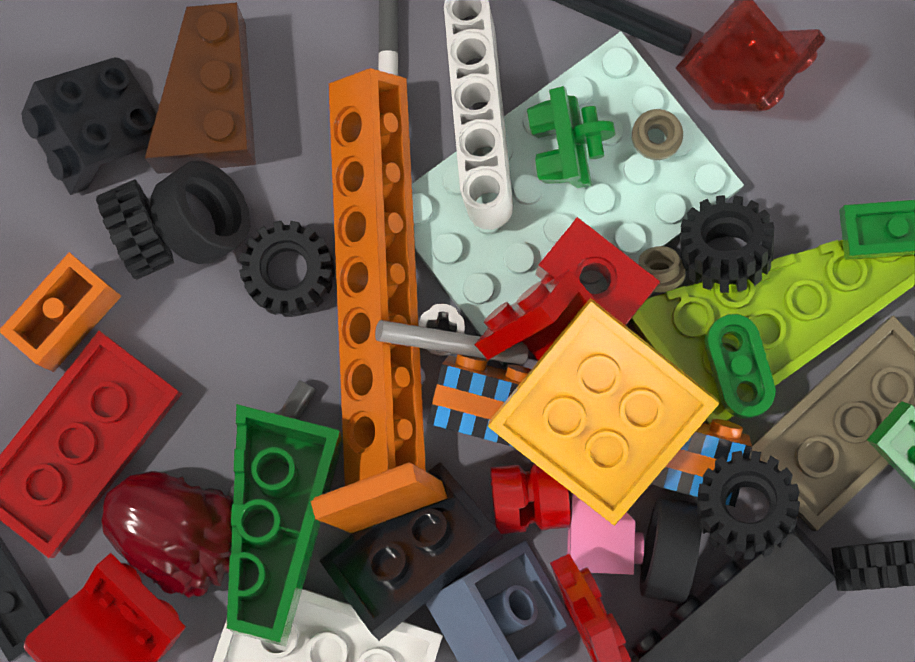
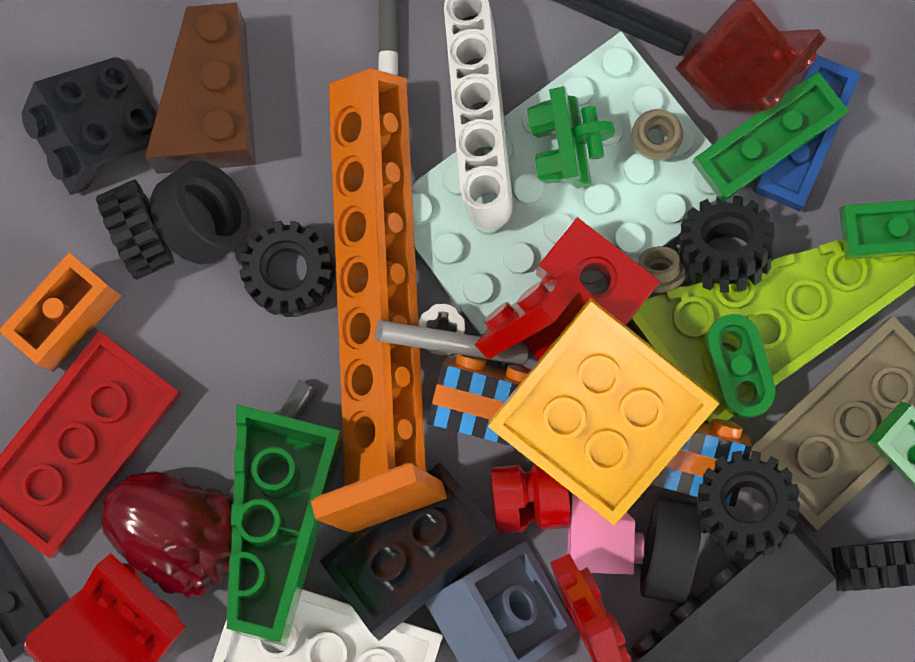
(770, 137): none -> green plate
(795, 175): none -> blue plate

